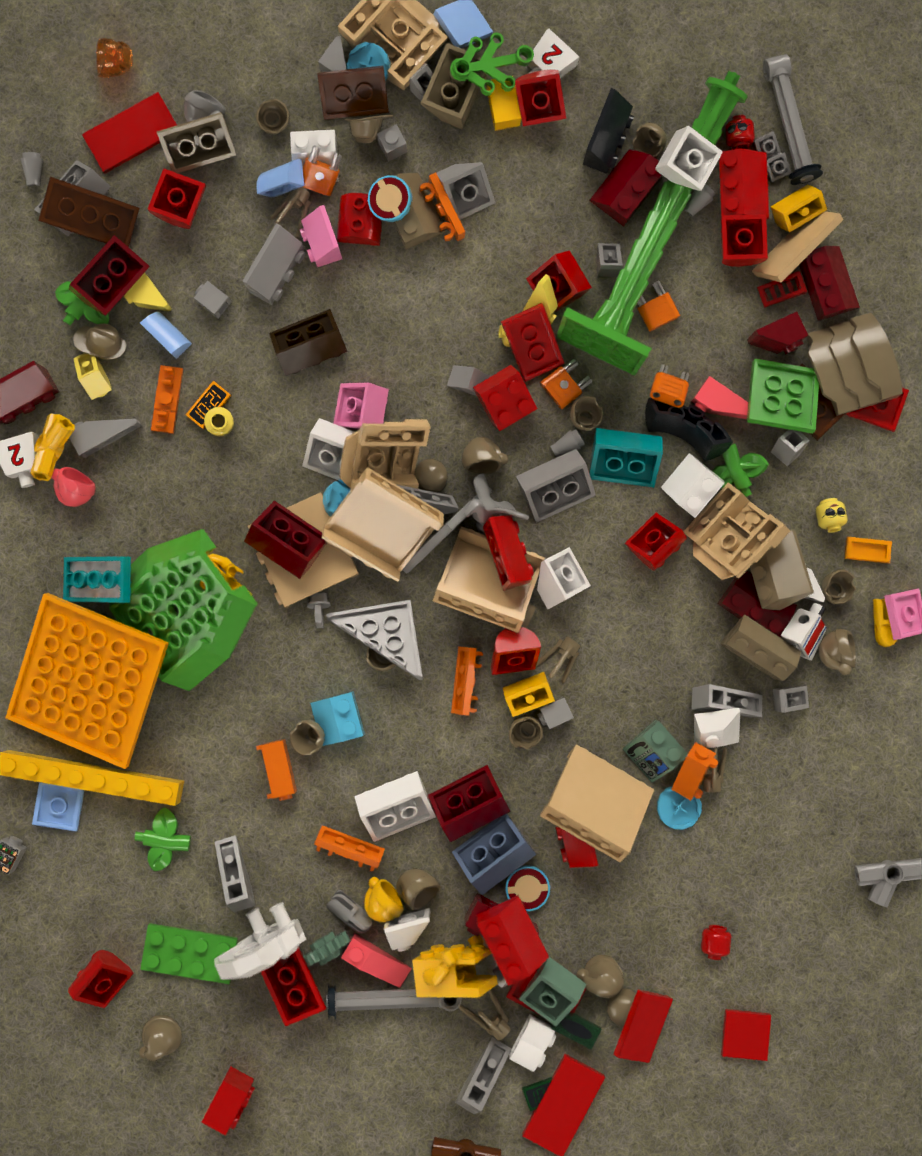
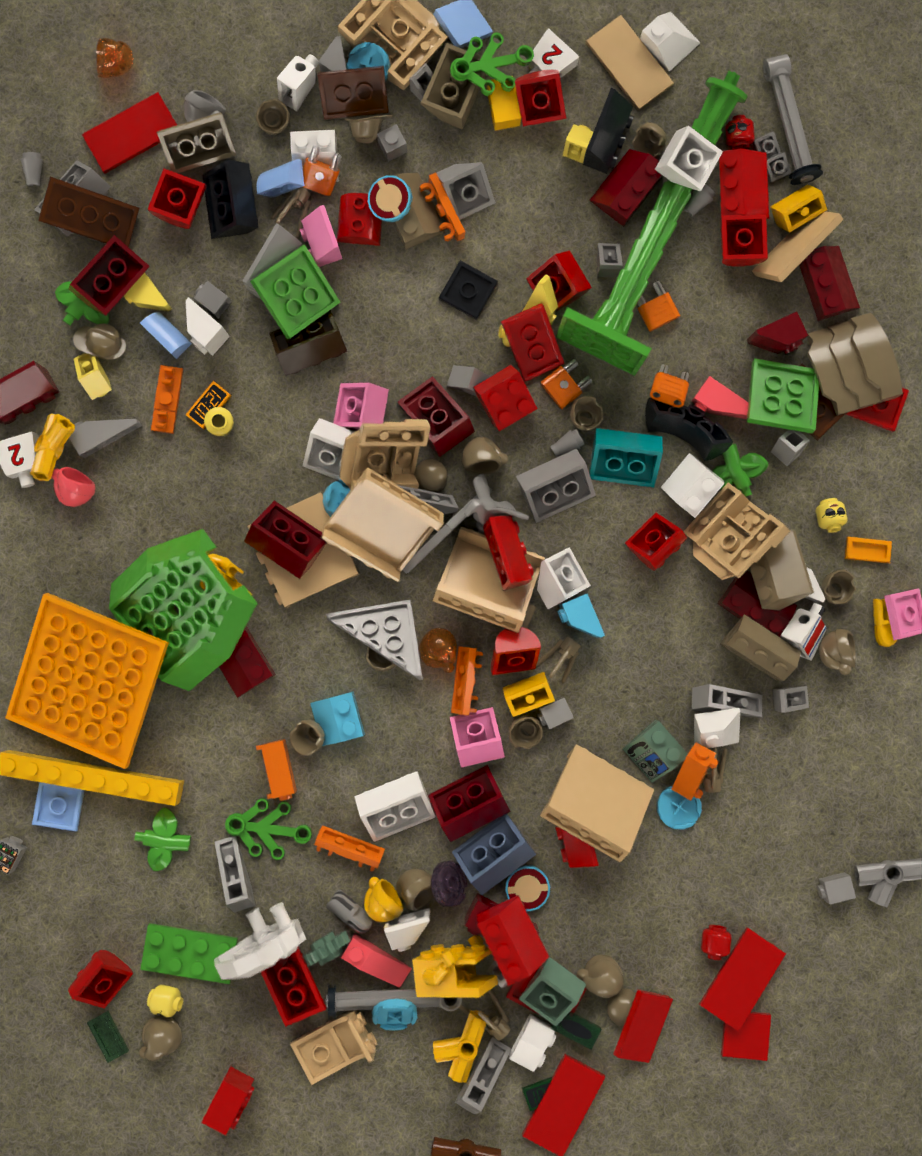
(97, 579): teal piece -> none
(107, 1036): none -> clear green tile
(165, 1001): none -> light yellow head
(205, 331): none -> white slope
(230, 199): none -> black slope
(246, 665): none -> dark red slope
(265, 828): none -> bright green plant
(295, 291): none -> bright green plate
(299, 77): none -> white torso
(319, 602): light grey piece -> none
(334, 1046): none -> tan bracket
(394, 1014): none -> medium azure tile
(439, 649): none -> clear orange piece
(446, 418): none -> dark red slope
(448, 883): none -> tile
(454, 1050): none -> yellow piece
(468, 290): none -> black tile
(477, 737): none -> bright pink slope
(577, 142): none -> light yellow slope
(581, 616): none -> medium azure slope
(629, 62): none -> tan tile
(668, 40): none -> white slope
(742, 979): none -> red tile
(800, 285): red slope -> none
(836, 888): none -> light grey brick

